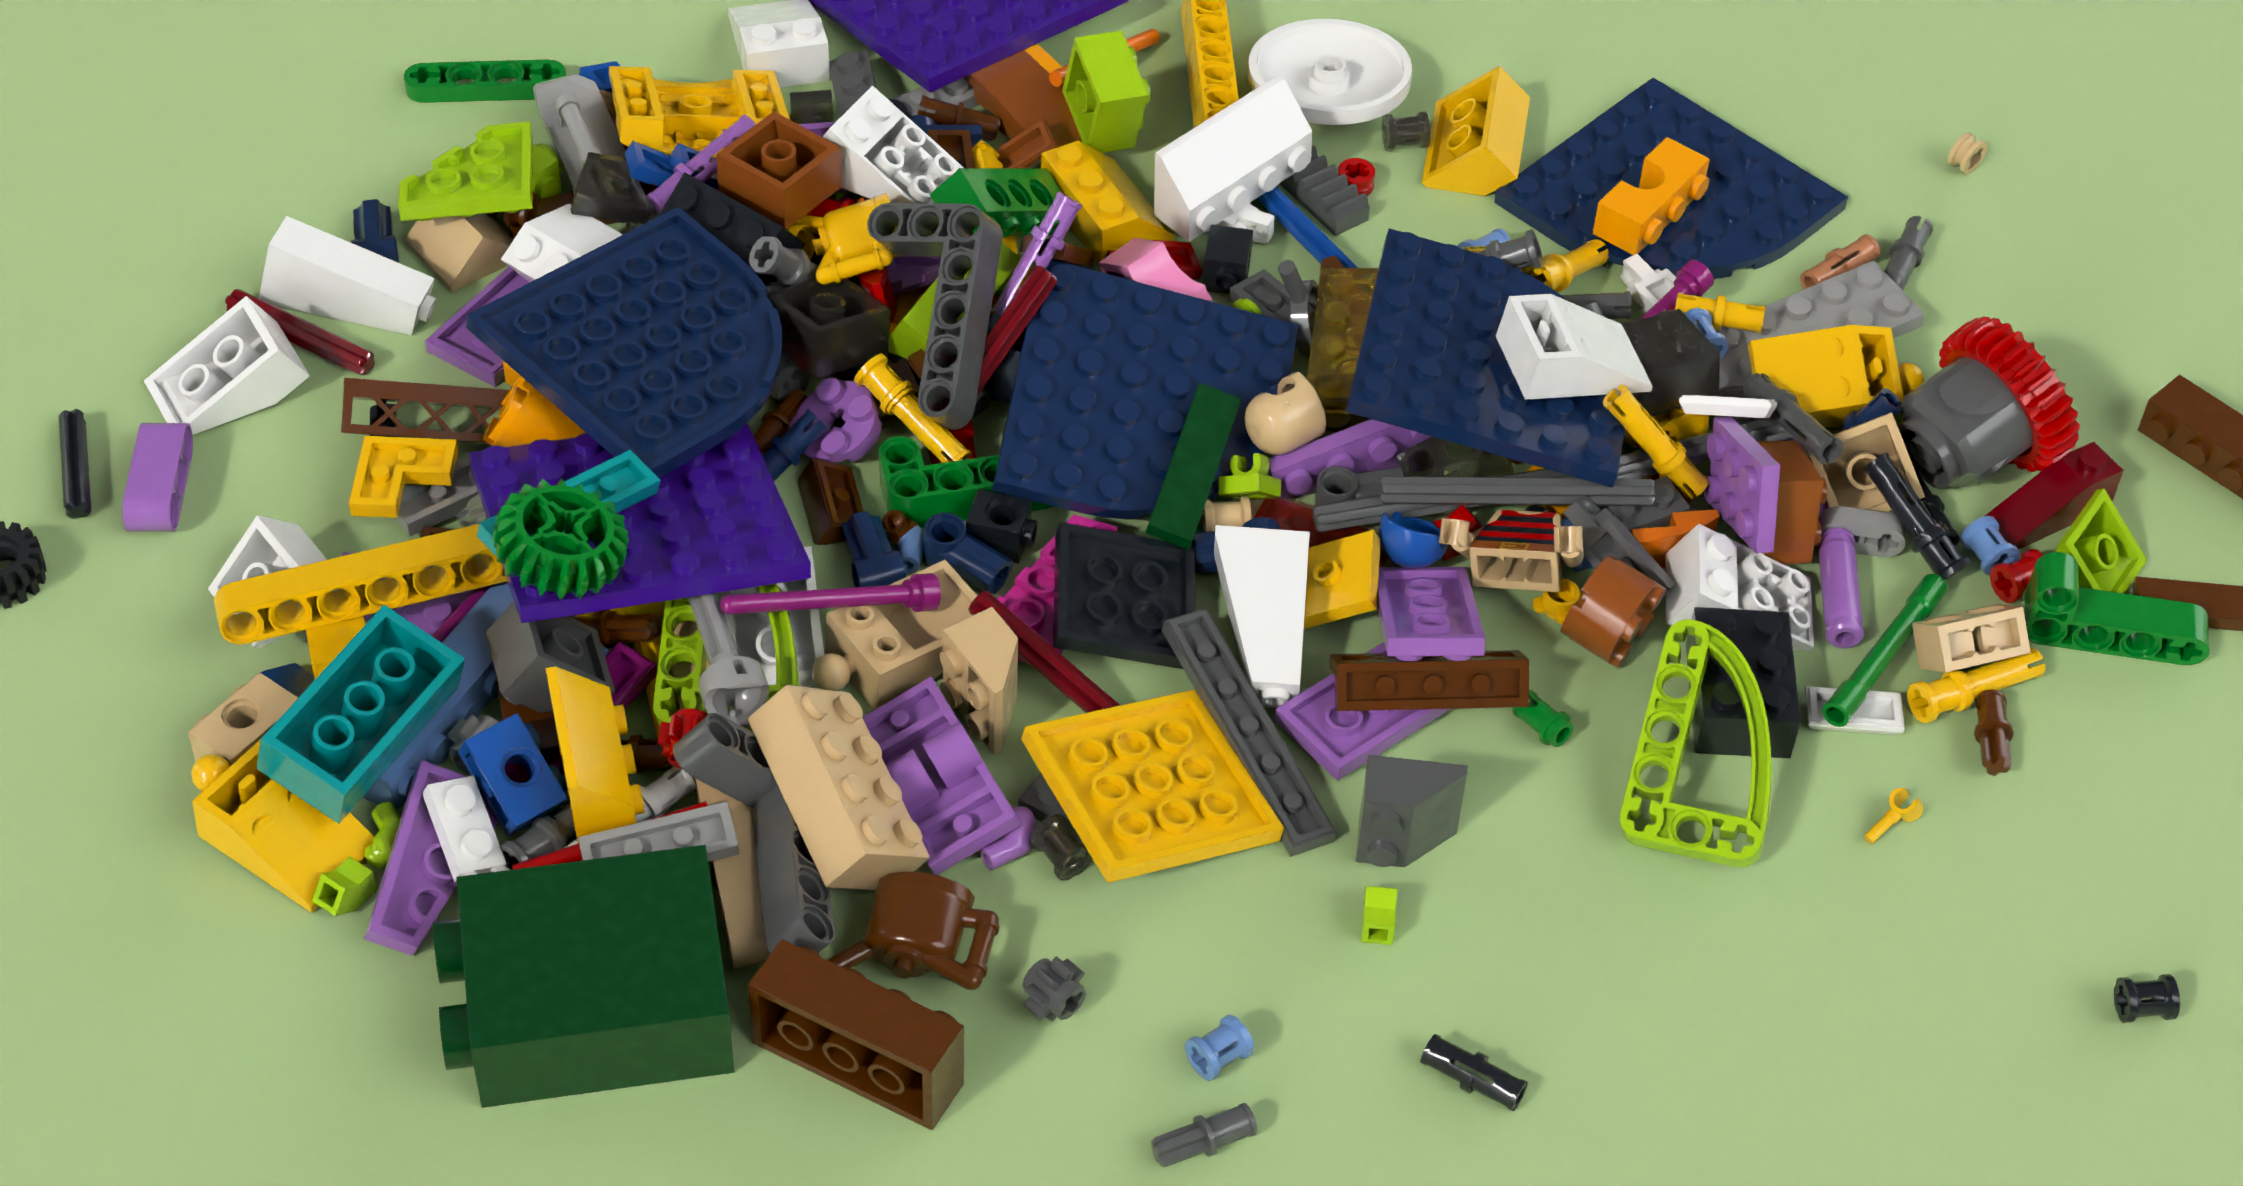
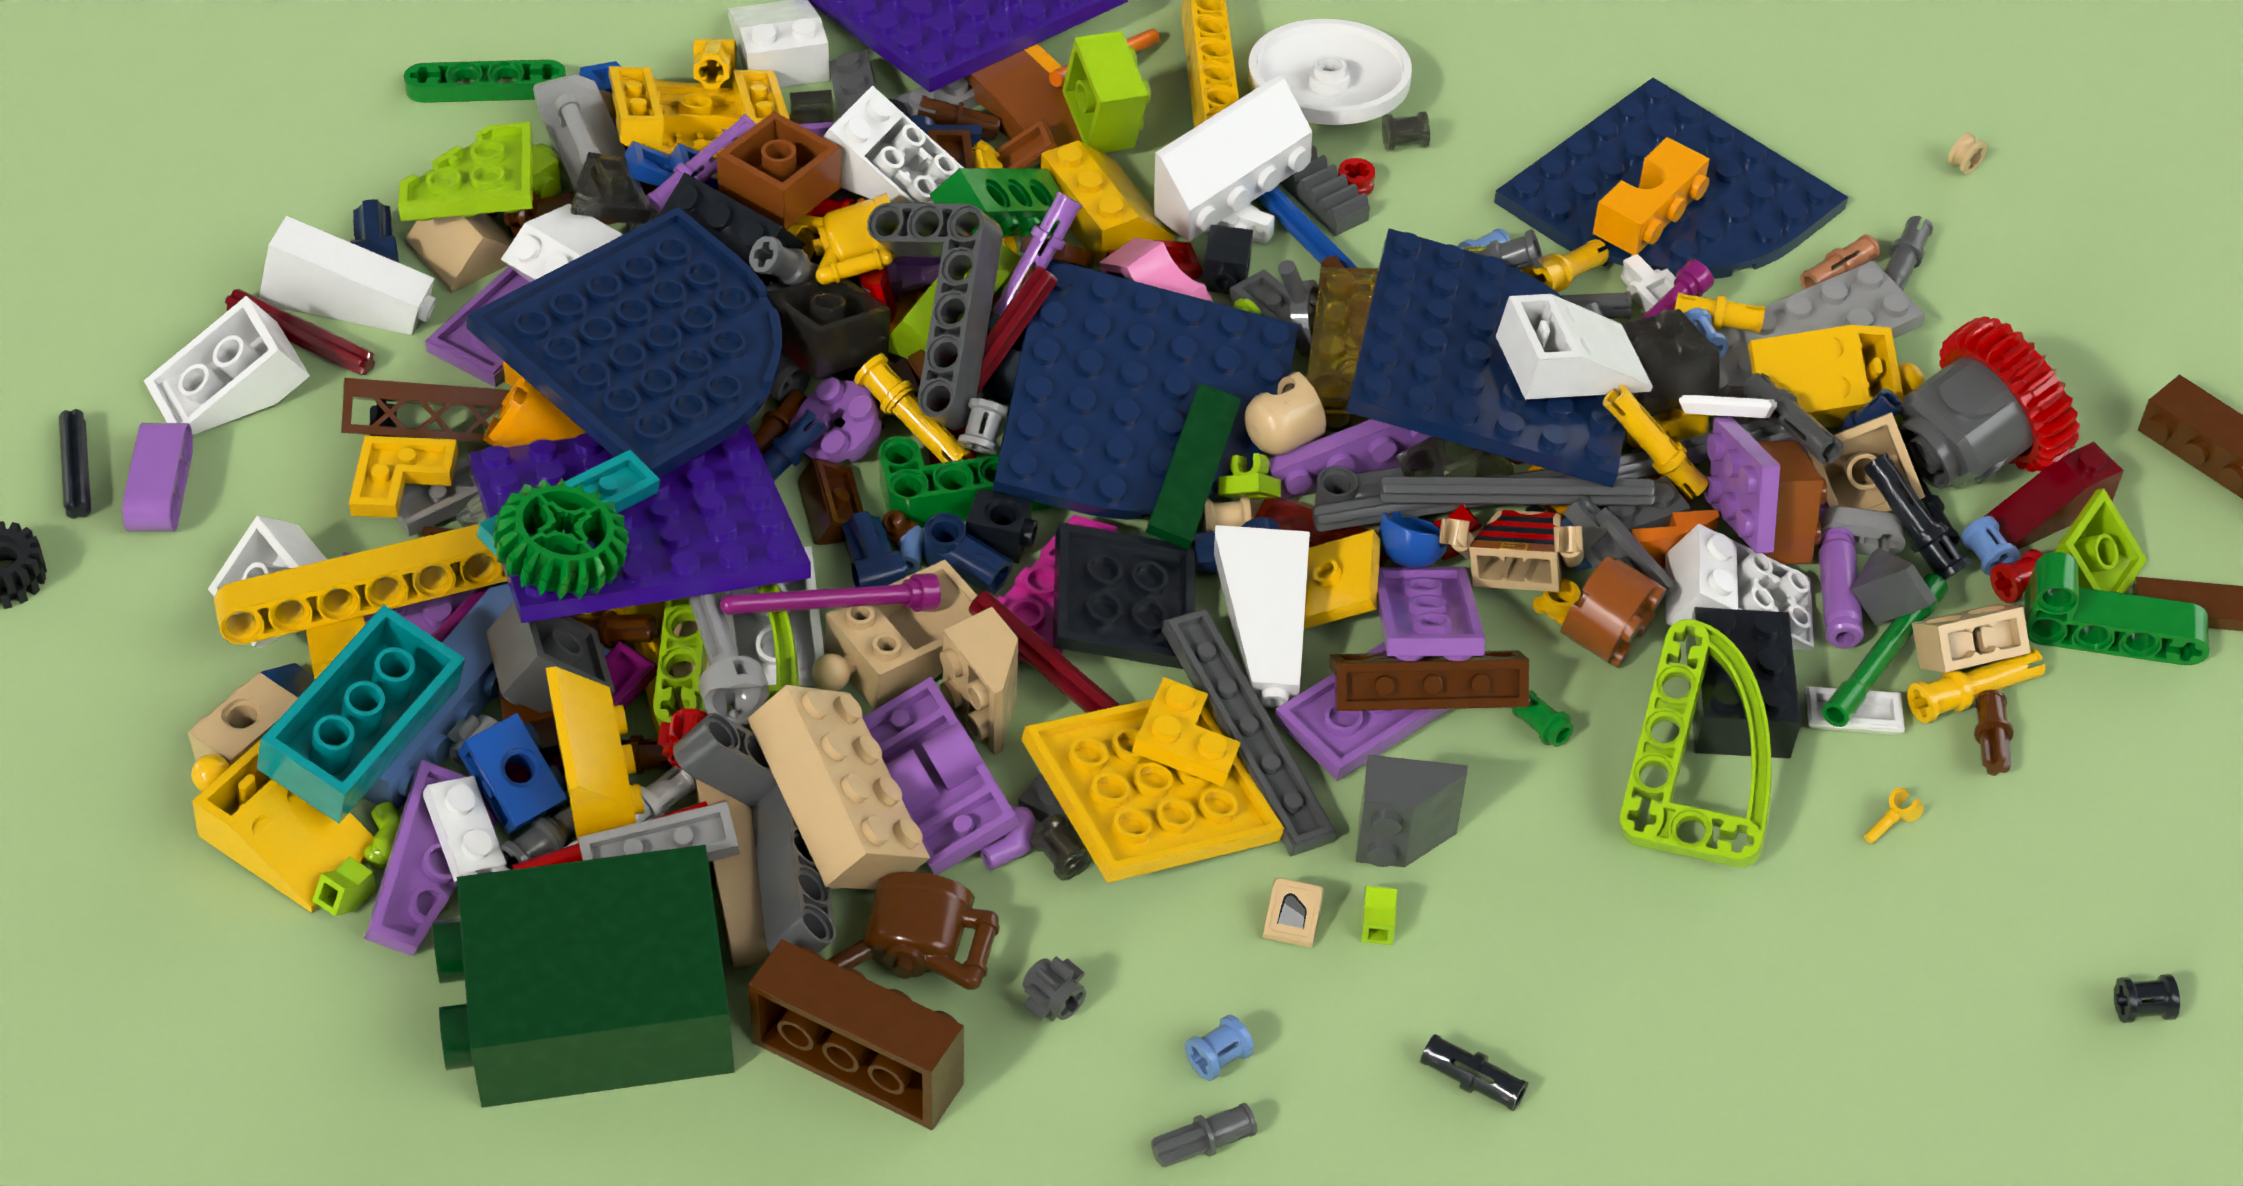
(714, 61): none -> yellow piece
(980, 410): none -> light grey bush
(1175, 740): none -> yellow plate
(1293, 912): none -> tan slope
(1477, 136): yellow slope -> none
(1890, 587): none -> dark grey slope

